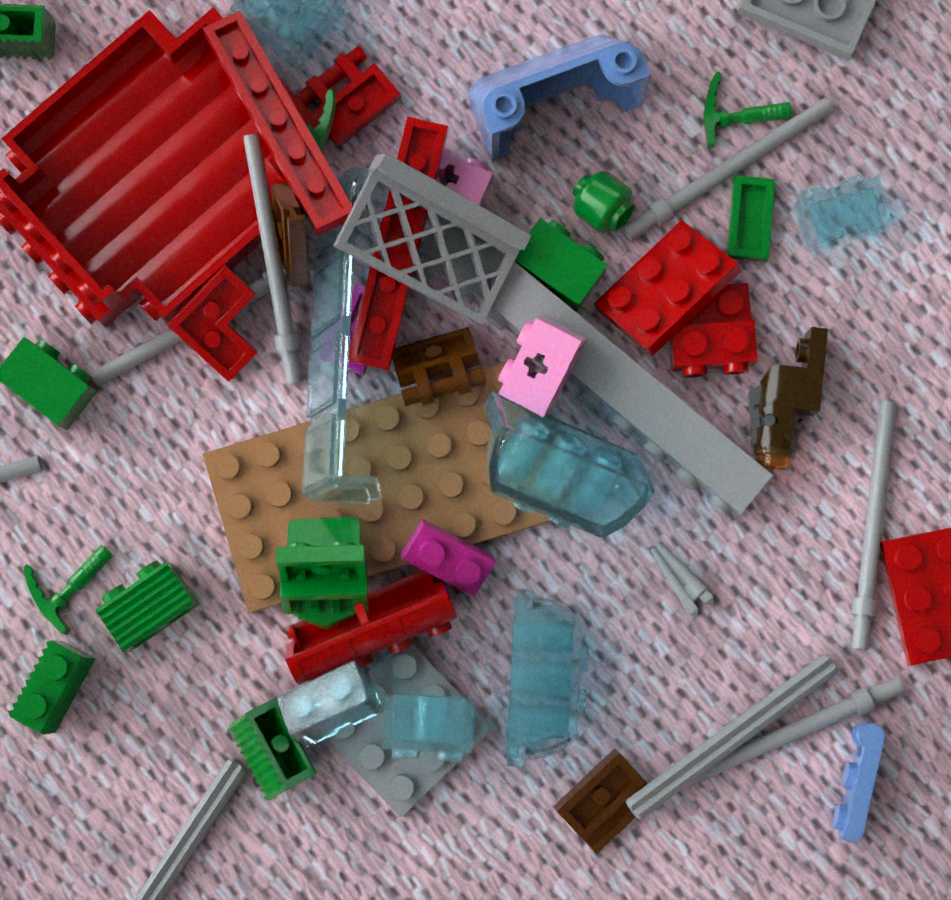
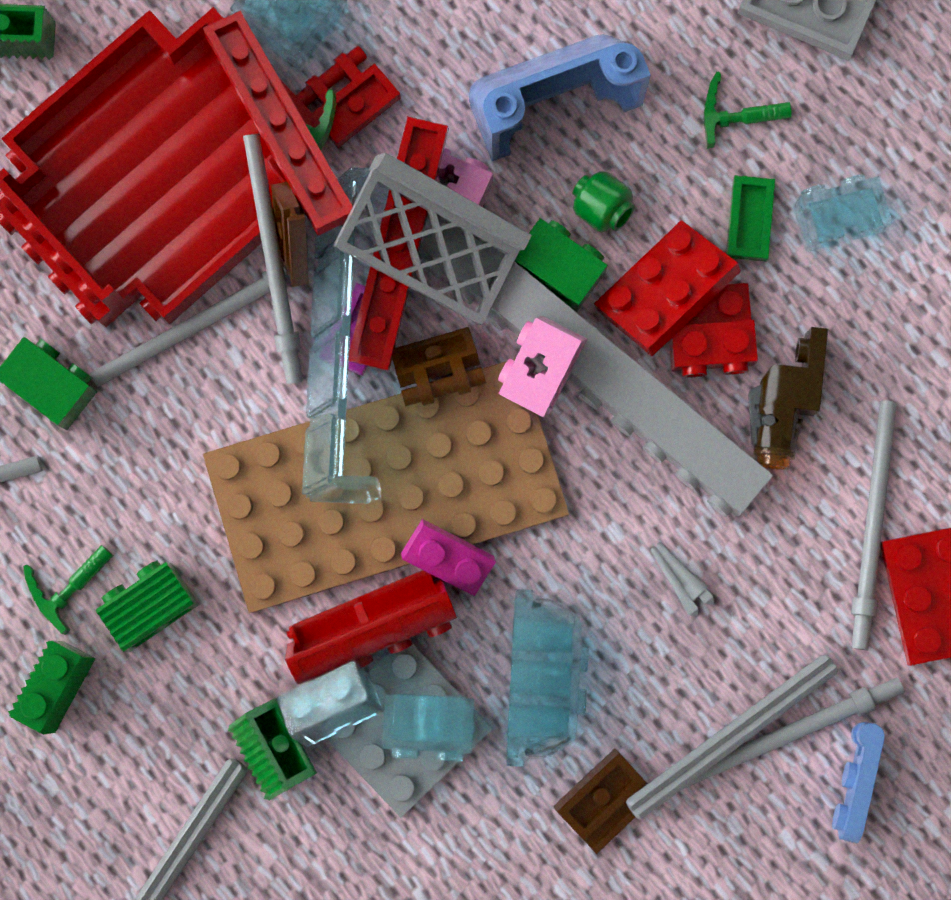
(205, 321): red plate -> none
(323, 571): green piece -> none
(562, 470): clear light blue windscreen -> none
(663, 209): light grey bar -> none

